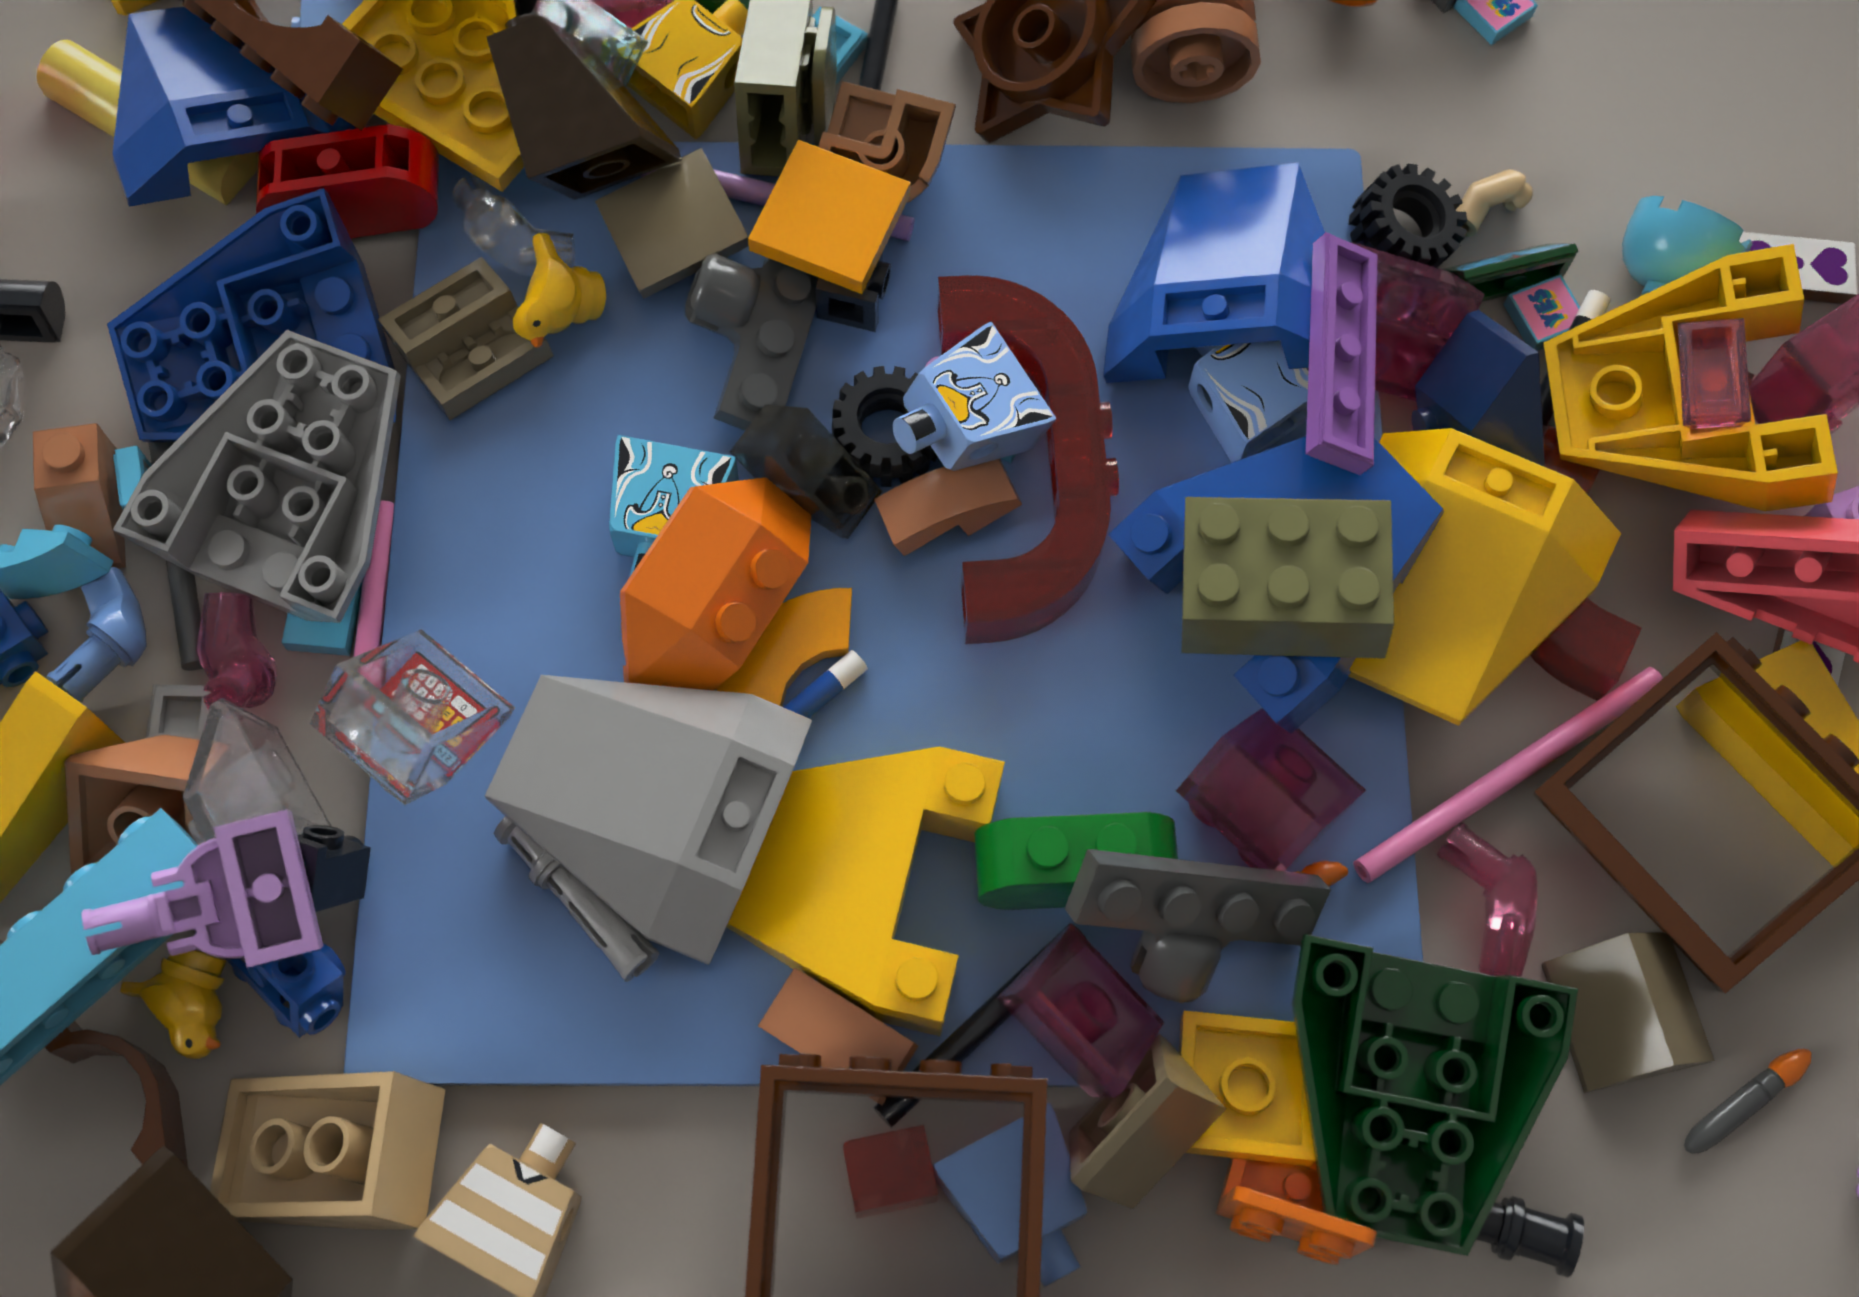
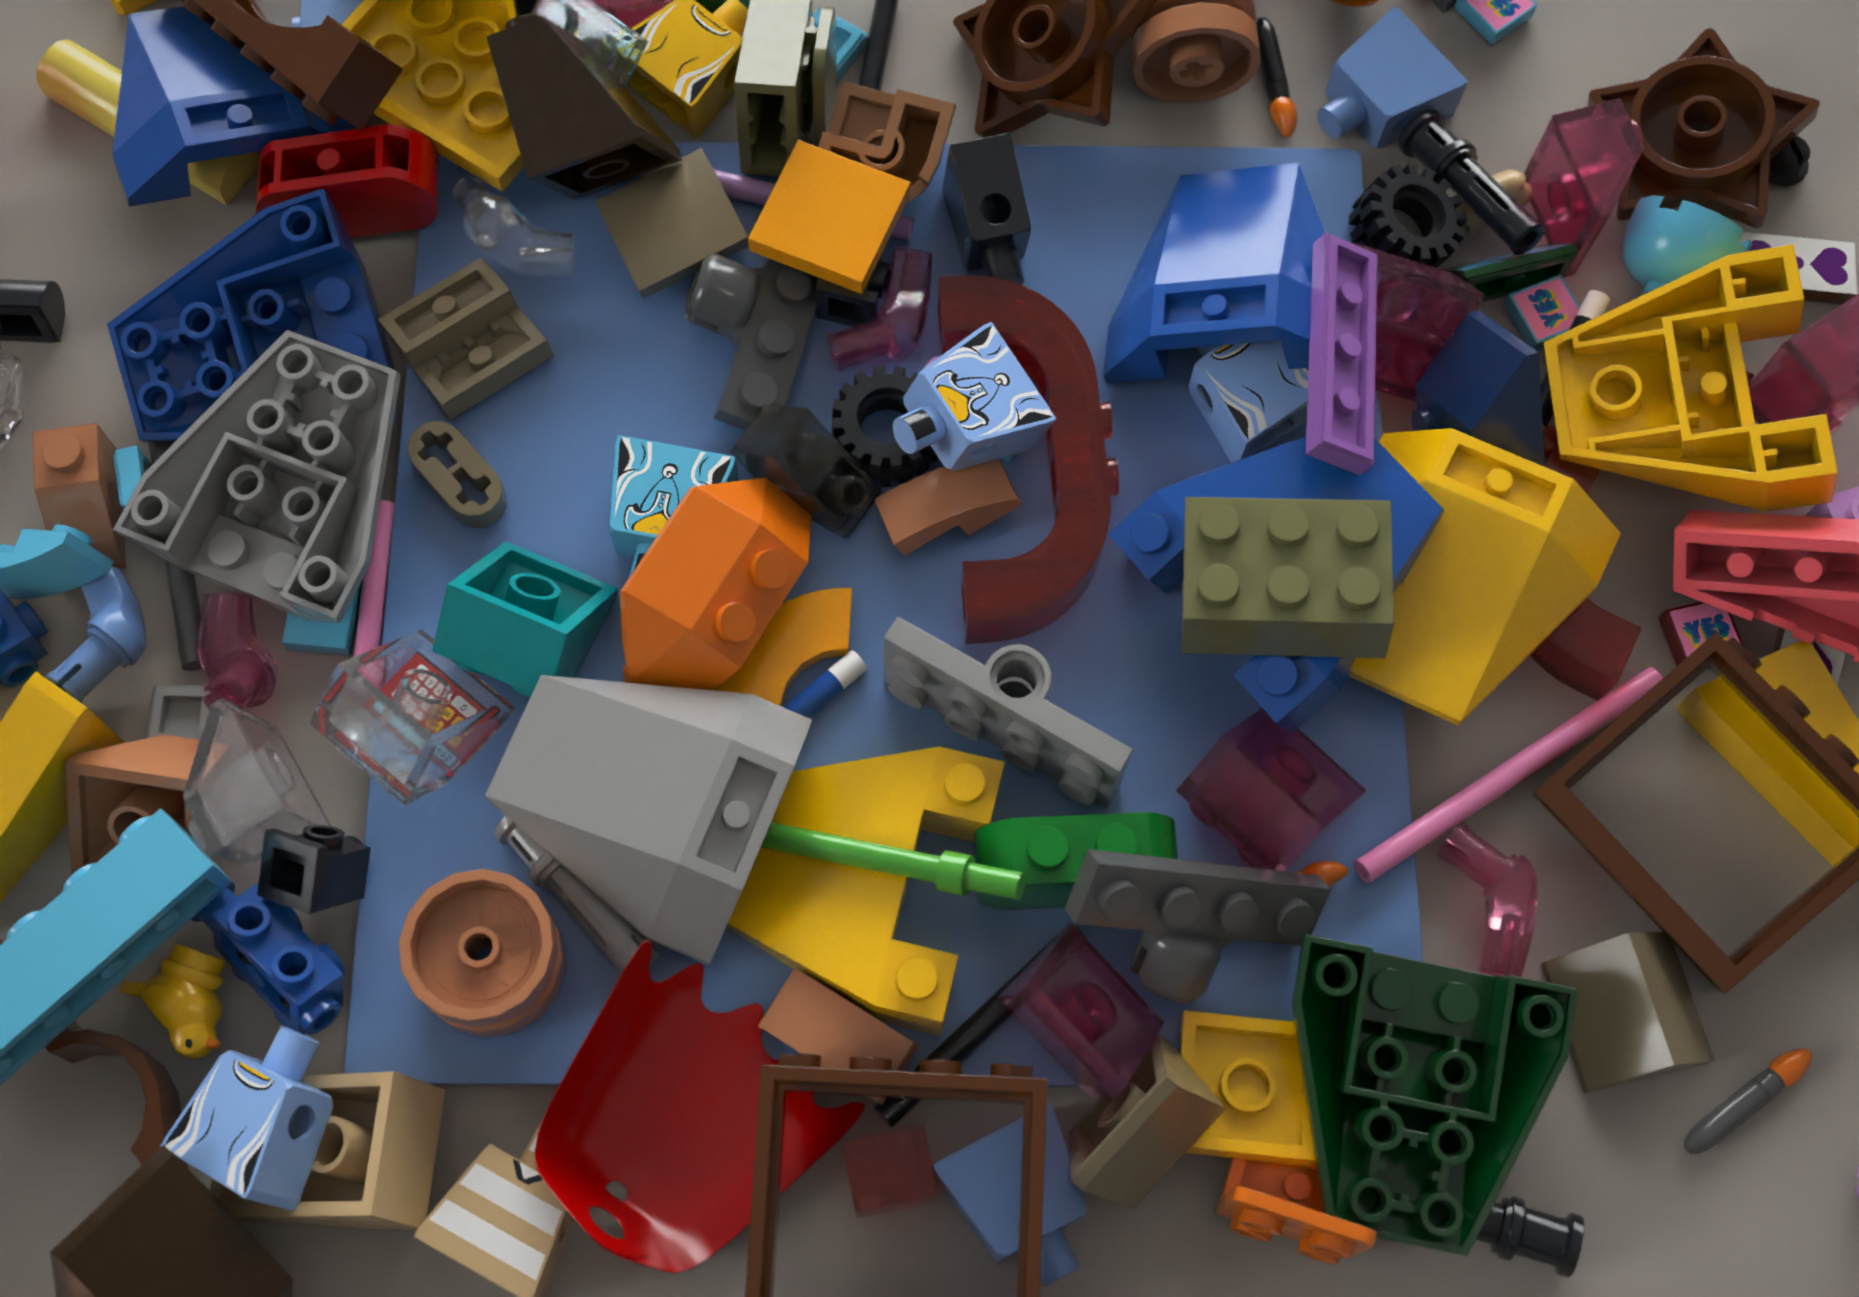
(238, 894): lavender brick -> none
(256, 1122): none -> light blue torso
(447, 482): none -> dark tan beam
(460, 920): none -> nougat wheel
(521, 617): none -> teal slope
(557, 295): yellow animal -> none
(671, 1113): none -> red piece
(901, 315): none -> clear pink arm
(950, 872): none -> bright green bar
(987, 206): none -> black torso
(1006, 707): none -> light grey plate
(1282, 107): none -> black piece
(1388, 82): none -> medium blue torso
(1458, 164): none -> black pin
(1582, 173): none -> clear pink slope
(1692, 625): none -> tile
(1707, 132): none -> reddish brown plate
(1714, 373): clear pink tile -> none
(1790, 163): none -> black piece

